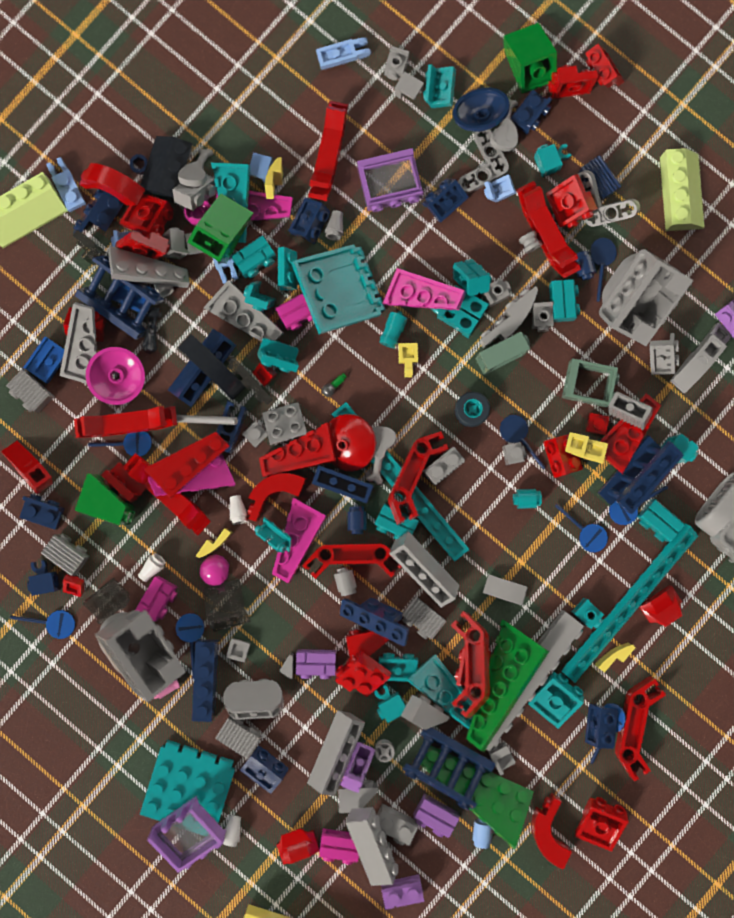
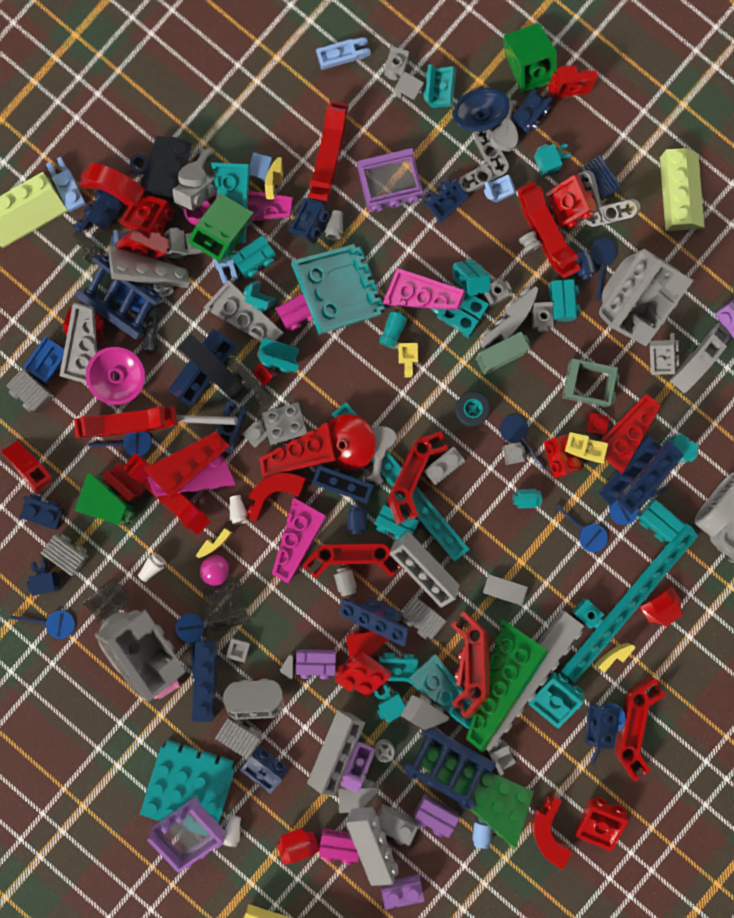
(73, 585): red plate -> none
(157, 598): dark pink brick -> none
(279, 540): teal hinge -> none
(286, 276): teal bracket -> none
(329, 389): piece -> none
(606, 69): red plate -> none
(630, 410): light grey brick -> none

